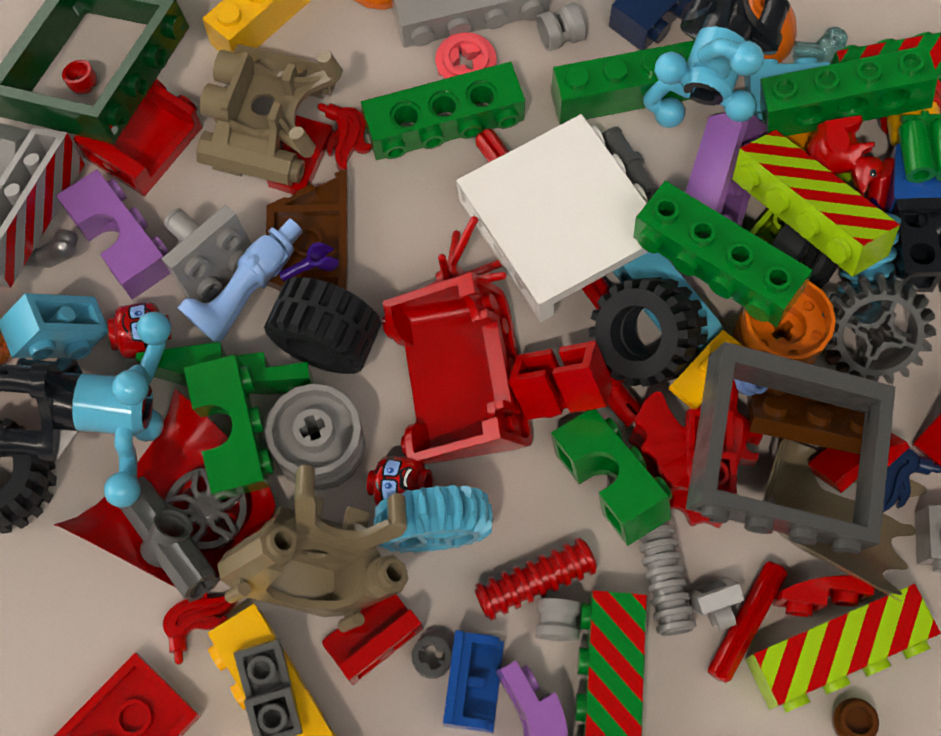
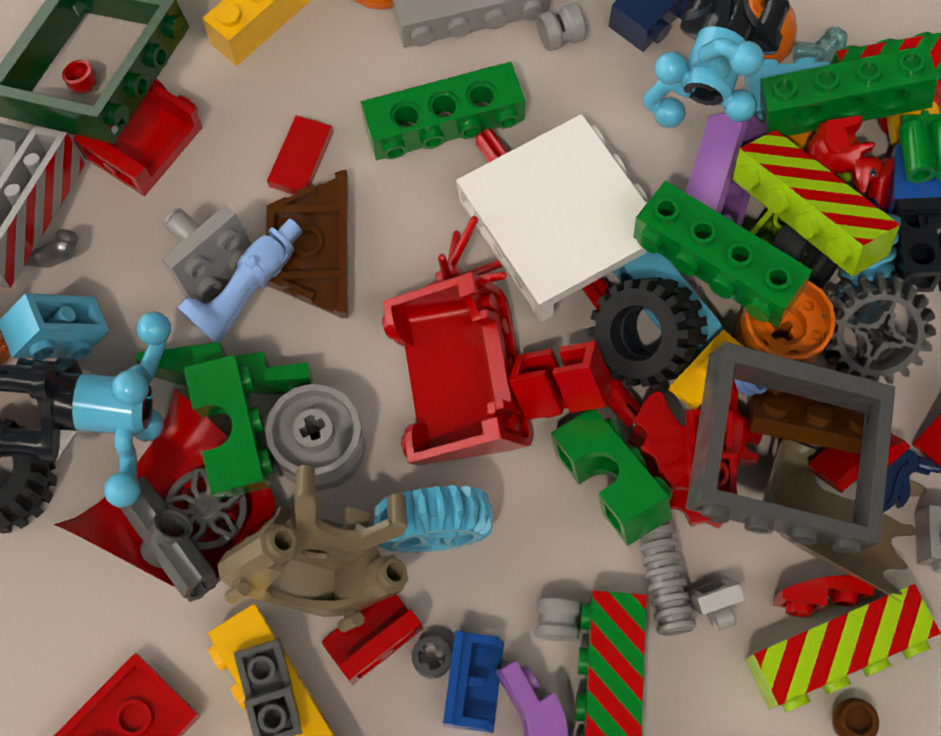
(98, 208): medium lavender arch -> none
(123, 329): red head -> none
(193, 615): red piece -> none
(251, 141): dark tan piece -> none
(315, 258): dark purple hand -> none
(323, 325): black tyre -> none
(348, 135): red piece -> none
(396, 476): head -> none
(469, 45): coral gear -> none
(535, 578): red piece -> none
(609, 83): green brick -> none
(633, 161): dark grey pin -> none
(747, 622): red axle -> none

